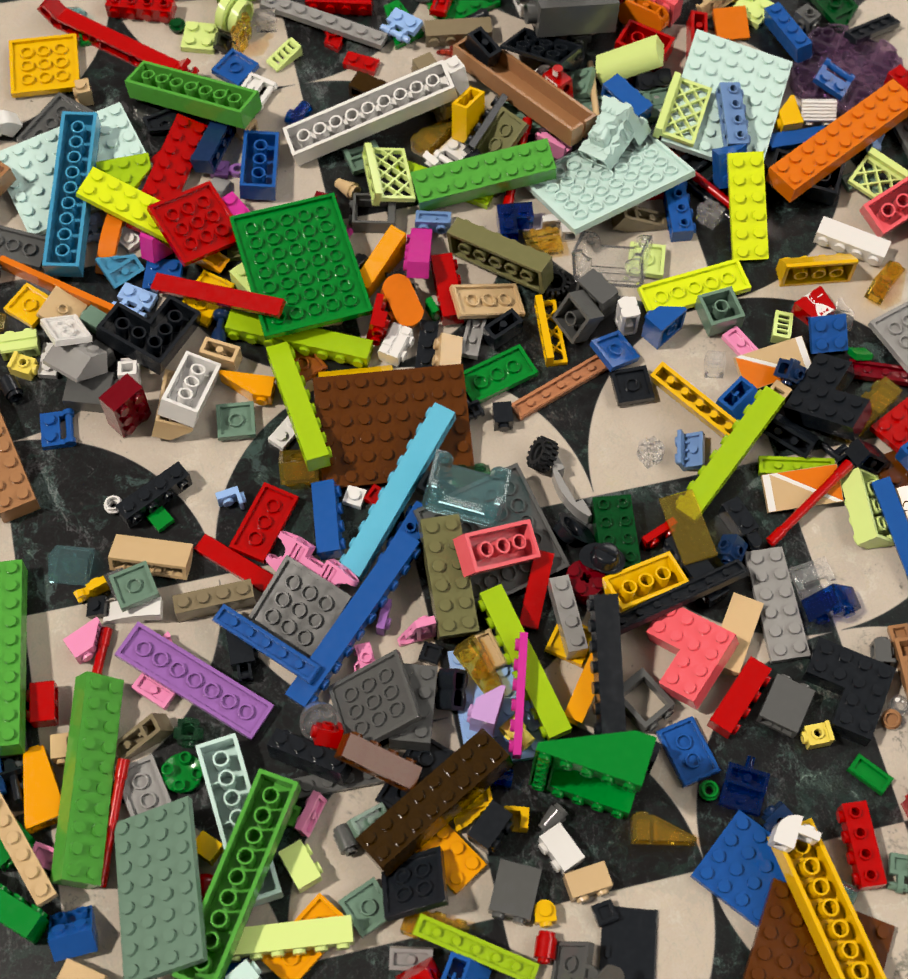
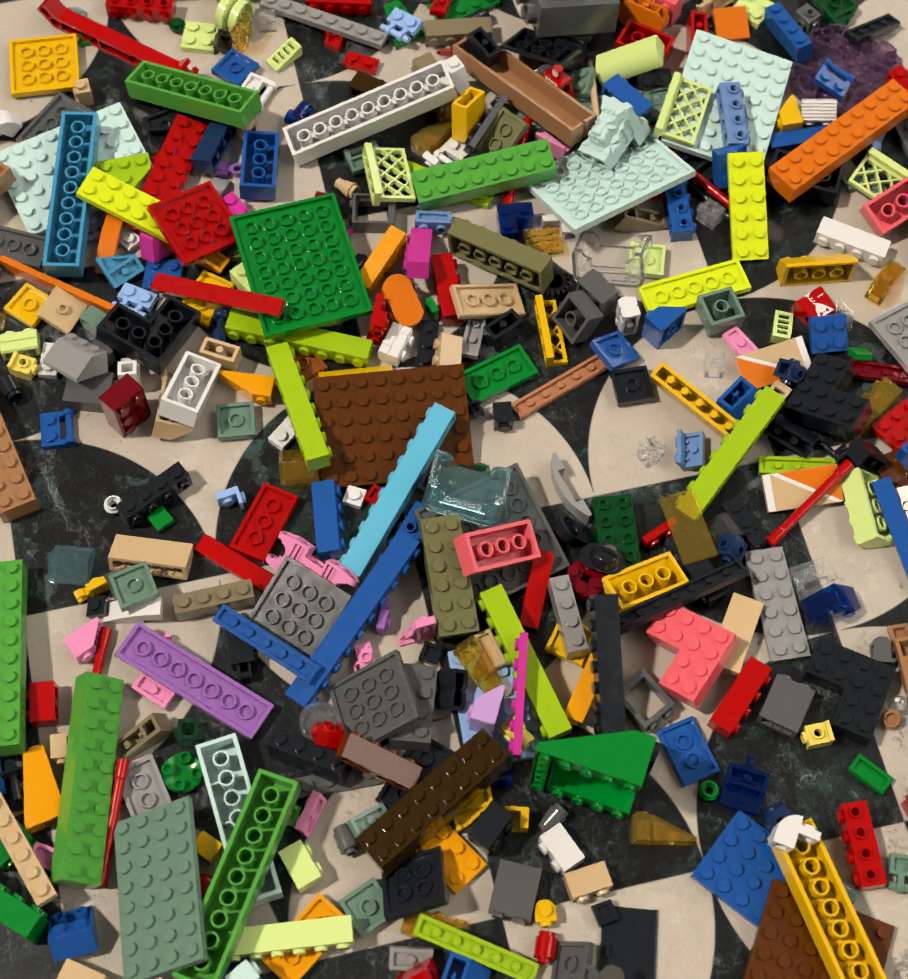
(65, 330): white tile -> none
(542, 454): black tyre -> none

